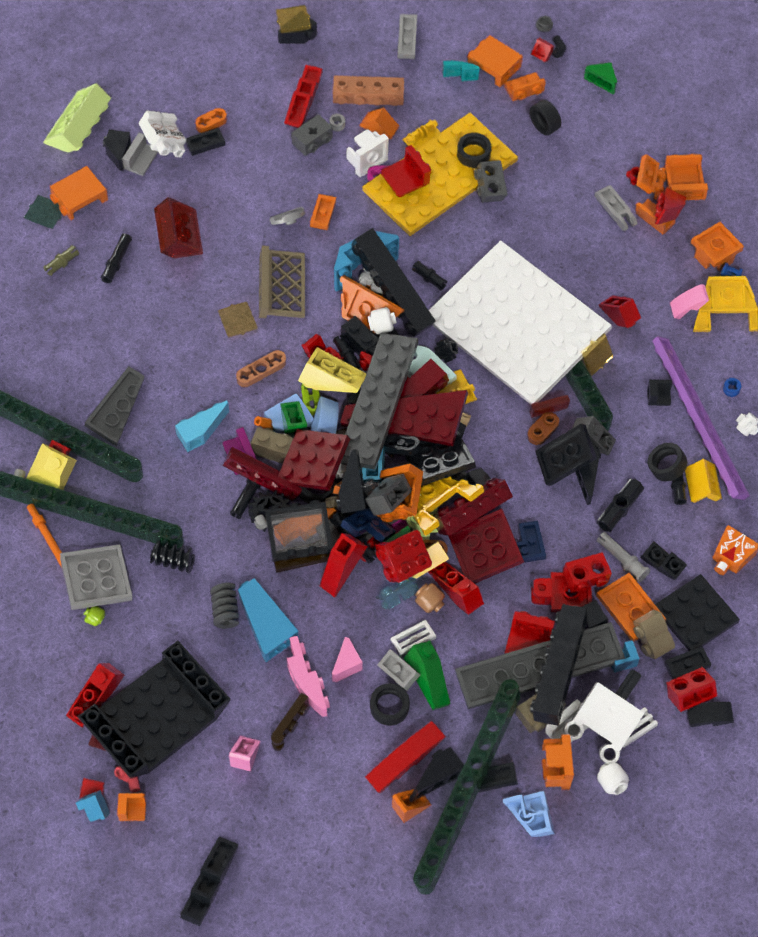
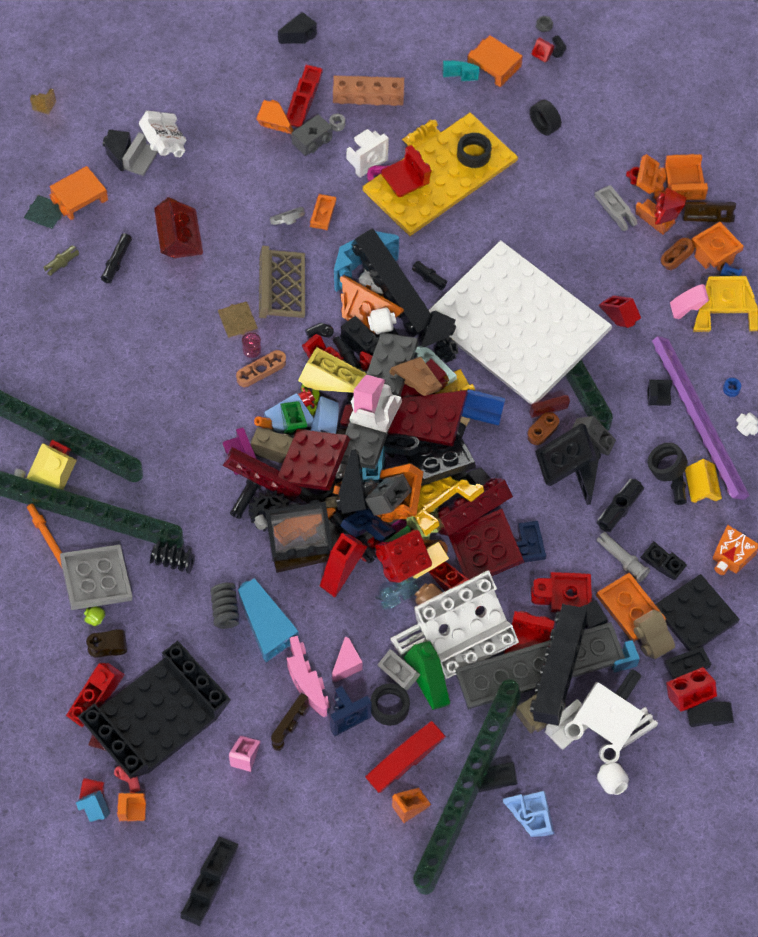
(42, 102): none -> clear yellow panel
(78, 119): yellowish green slope -> none
(109, 643): none -> dark brown piece
(114, 410): dark grey wing -> none
(198, 429): medium azure slope -> none
(205, 141): black plate -> none
(211, 120): orange beam -> none
(251, 345): none -> clear pink wheel
(274, 117): none -> orange slope
(293, 19): clear yellow piece -> none
(307, 397): none -> red plate
(320, 329): none -> black arm
(348, 713): none -> dark blue bracket
(368, 393): none -> bright pink slope
(381, 122): orange slope -> none
(384, 414): none -> white panel
(407, 36): light grey plate -> none
(417, 376): none -> medium nougat wing
(437, 328): none -> black slope
(441, 770): black slope -> none
(469, 635): none -> white slope
(483, 407): none -> blue panel
(495, 181): dark grey brick -> none
(525, 86): orange bracket -> none
(558, 763): orange panel -> none
(584, 568): red brick -> none
(597, 354): clear yellow piece -> none
(602, 76): green slope -> none
(677, 253): none -> dark orange plate
(709, 211): none -> dark brown plate

